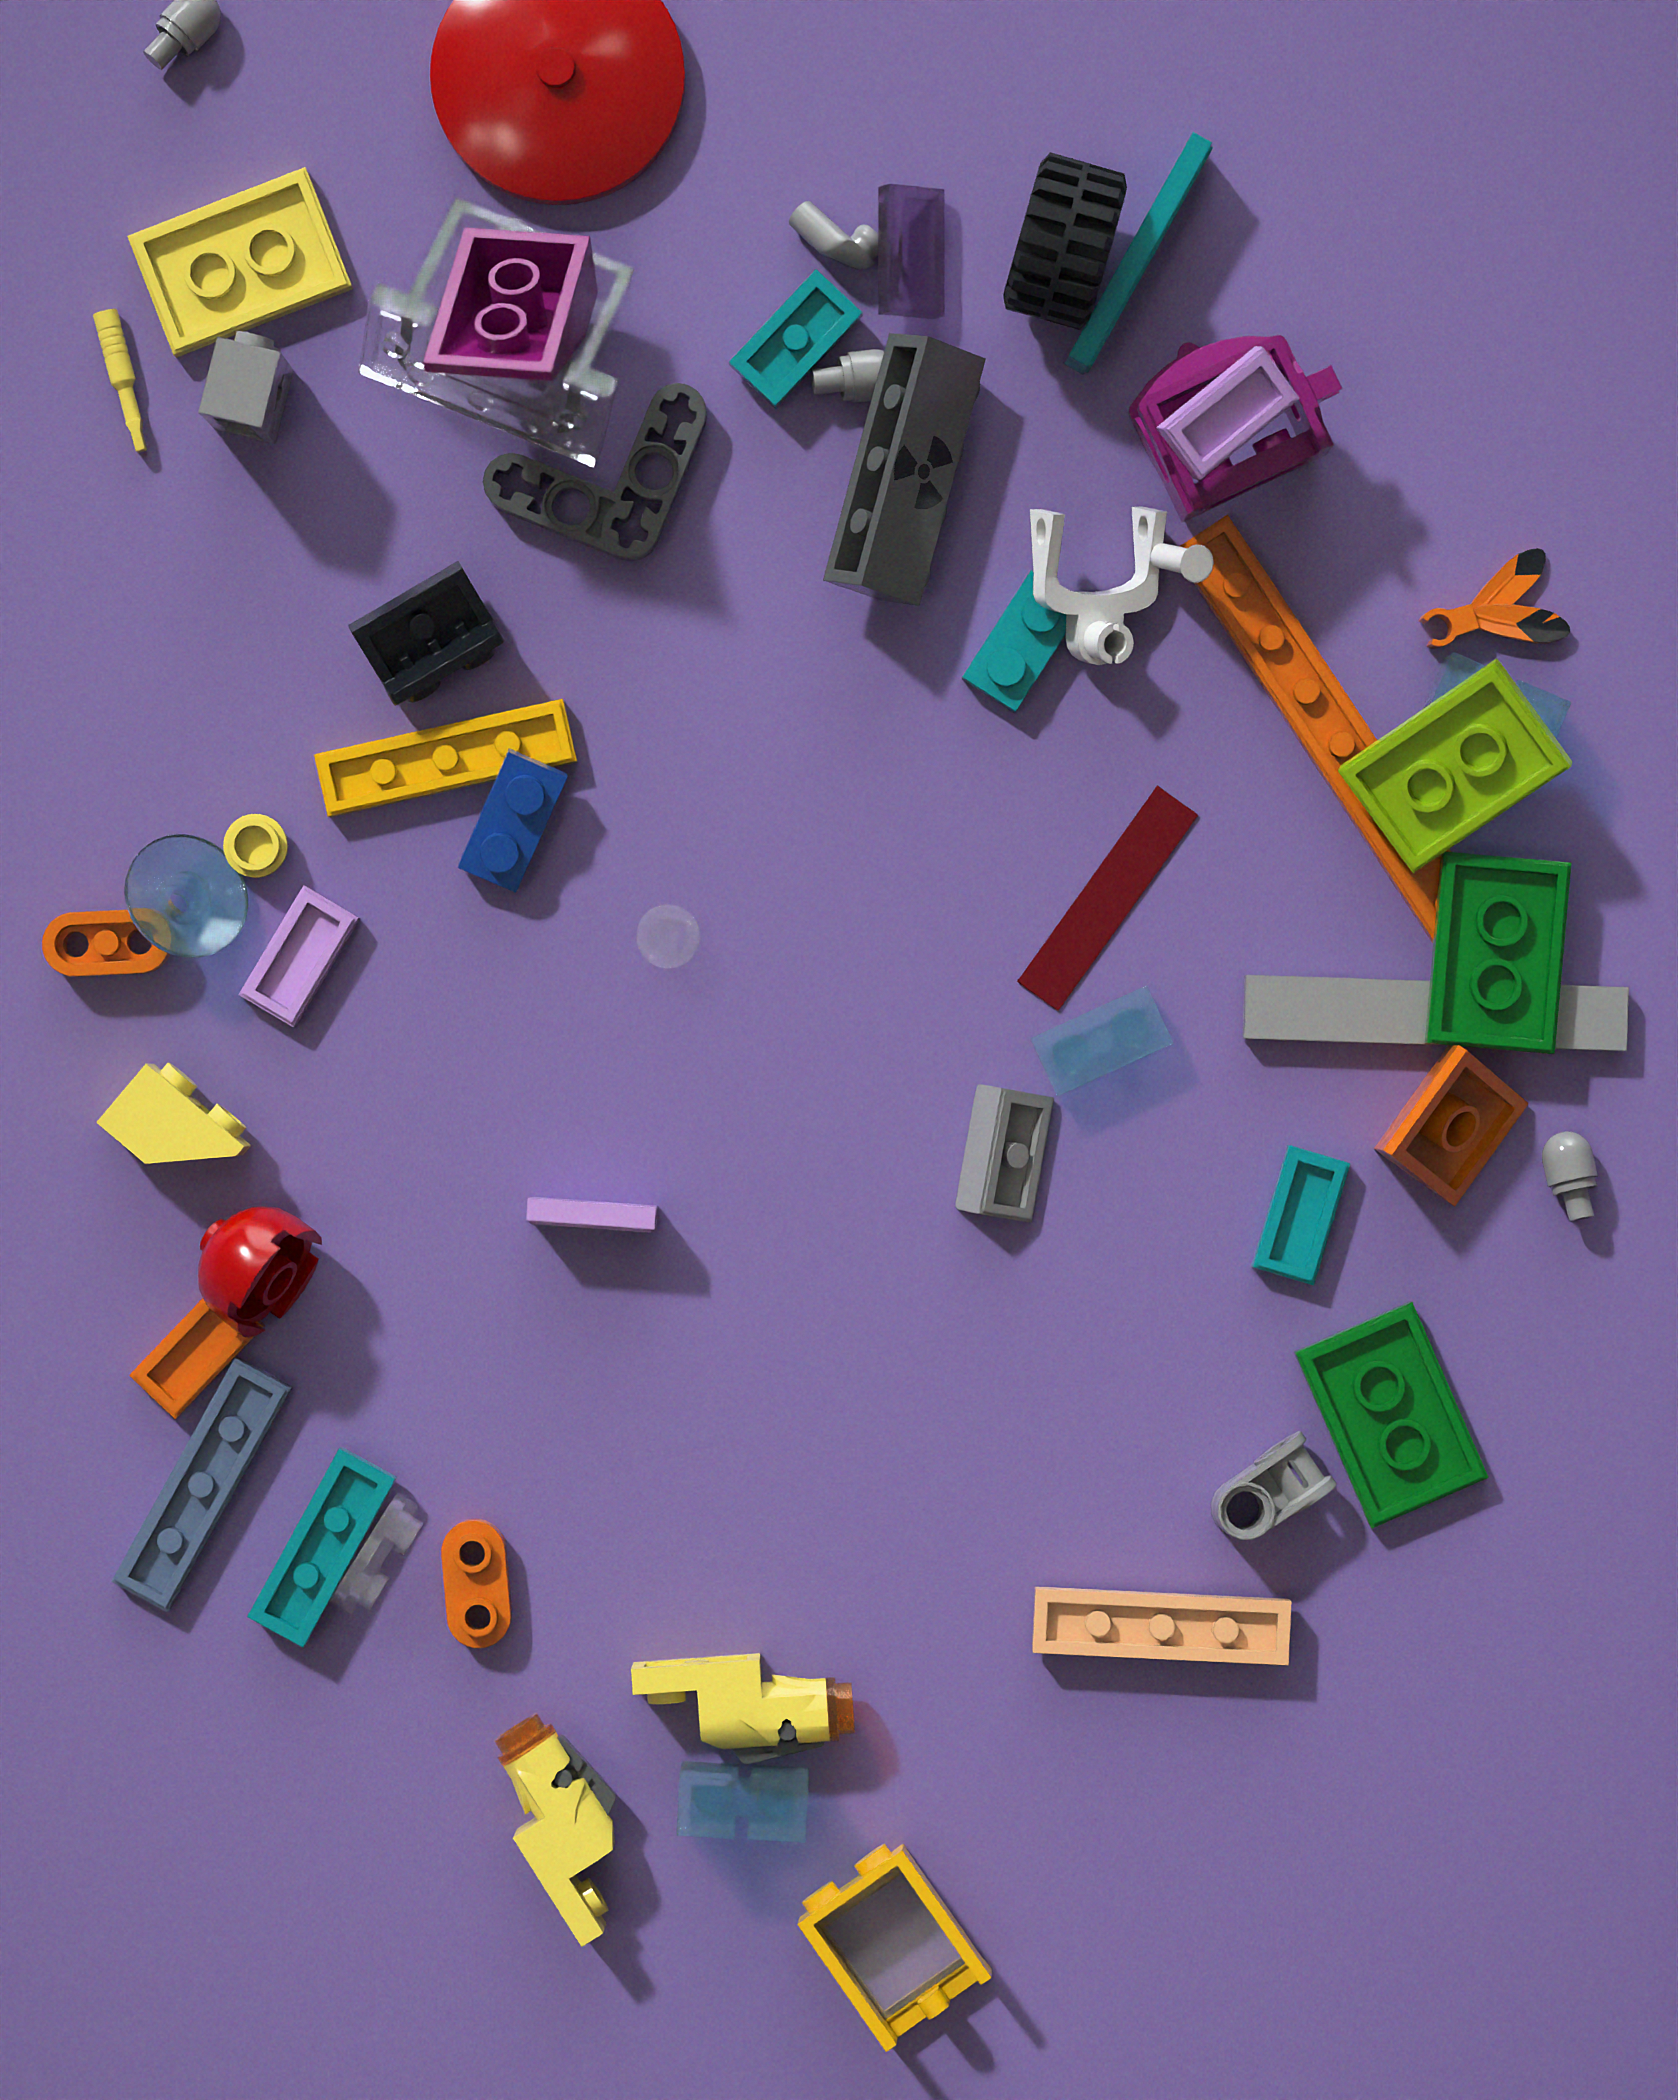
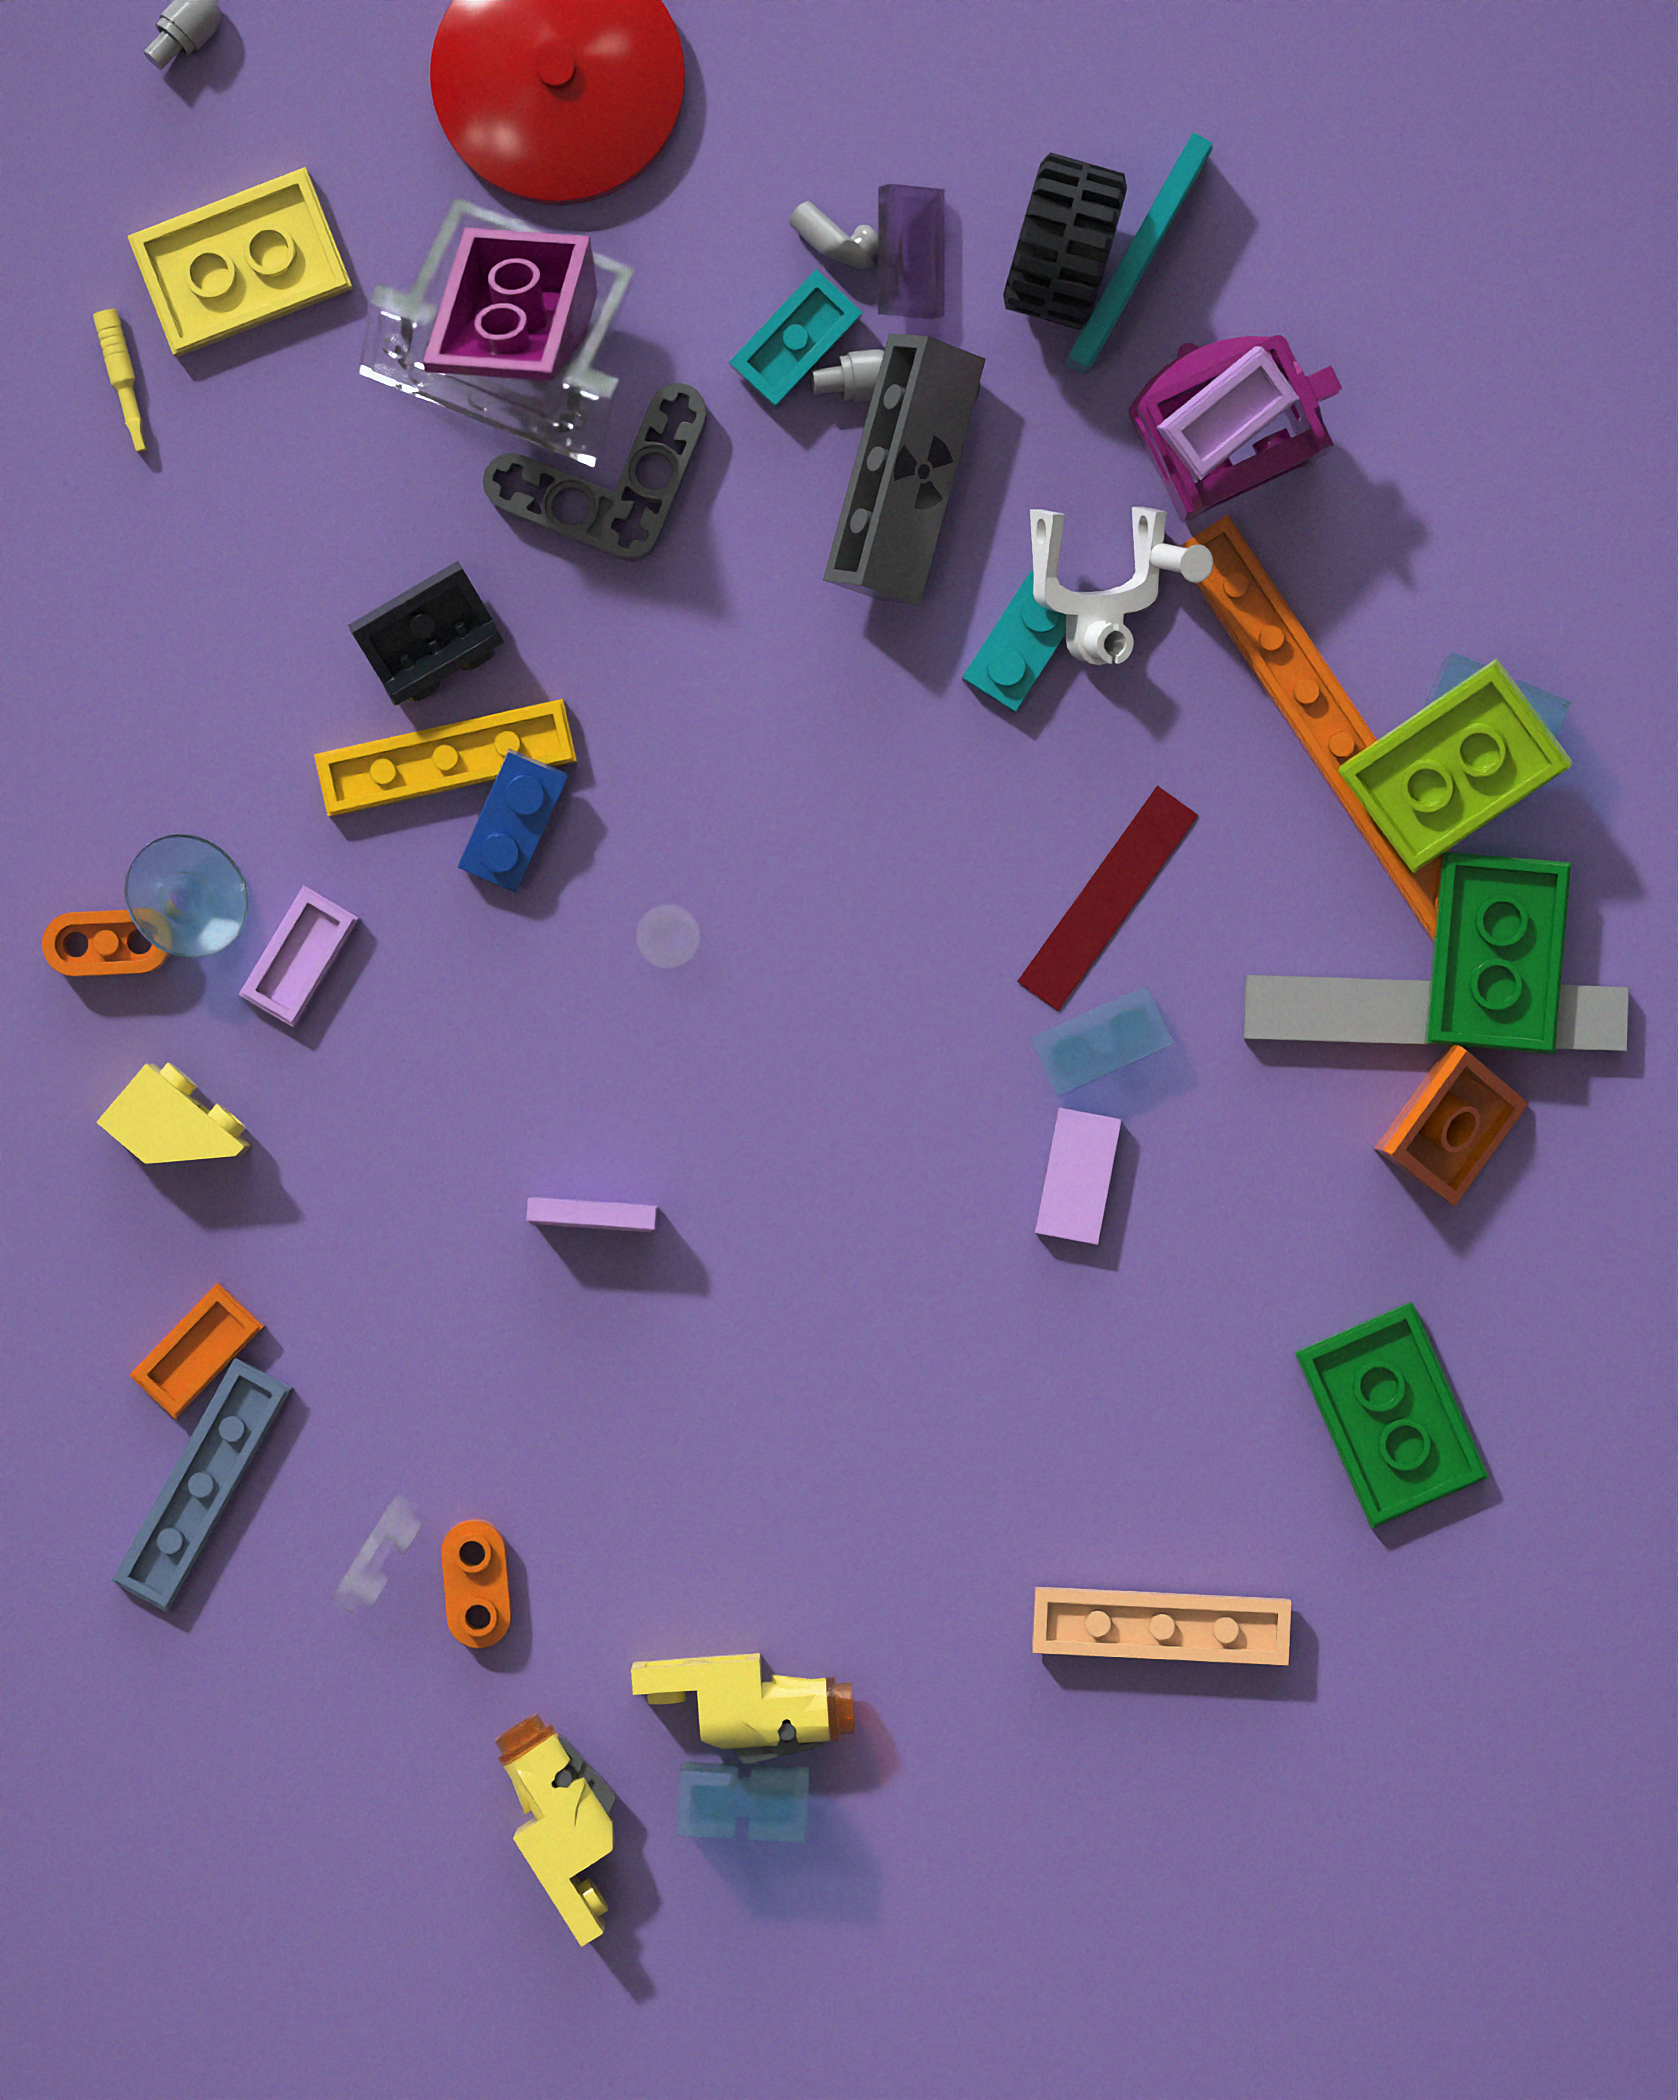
(246, 387): light grey brick -> none
(255, 845): light yellow plate -> none
(255, 1266): red cylinder -> none
(322, 1547): teal plate -> none
(891, 1943): window -> none
(1004, 1153): light grey slope -> none
(1077, 1176): none -> lavender tile
(1274, 1488): light grey piece -> none
(1300, 1214): teal tile -> none
(1495, 609): orange piece -> none
(1570, 1172): light grey cylinder -> none

